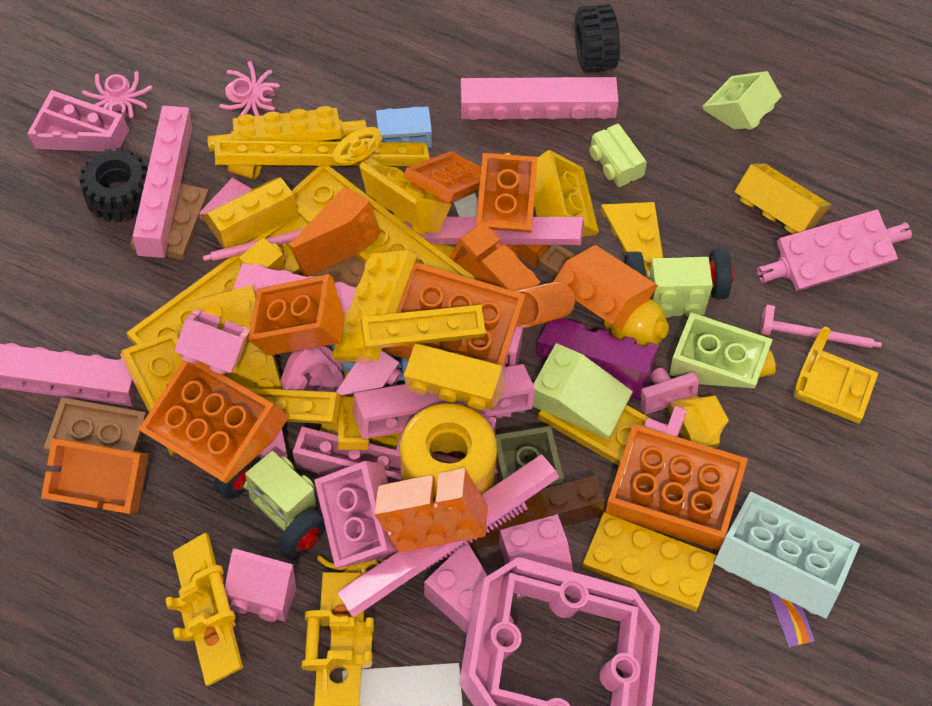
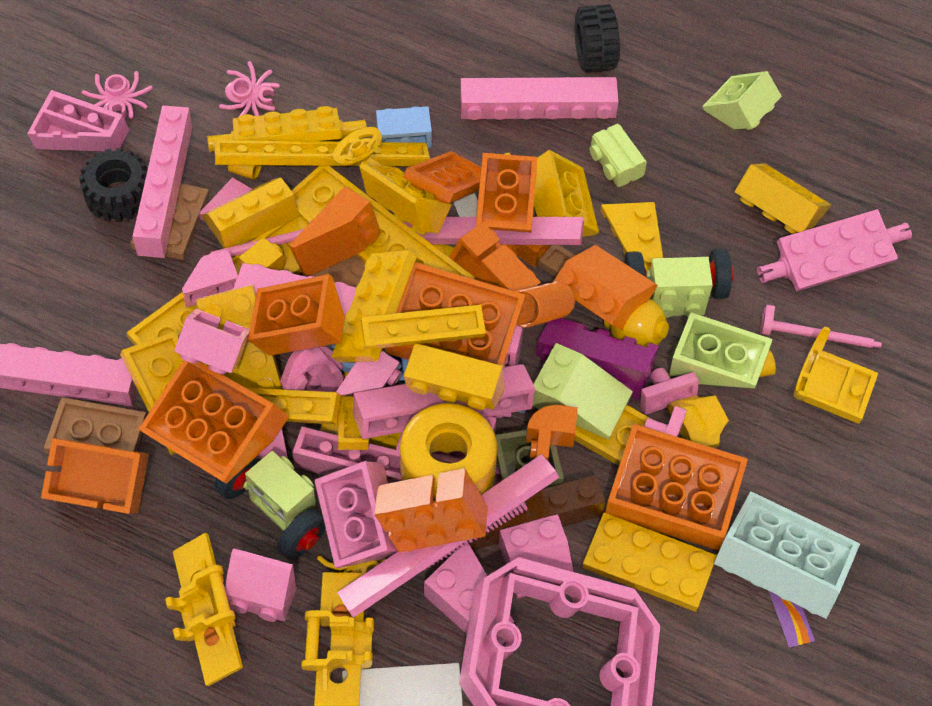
(211, 276): none -> bright pink slope
(551, 427): none -> orange brick

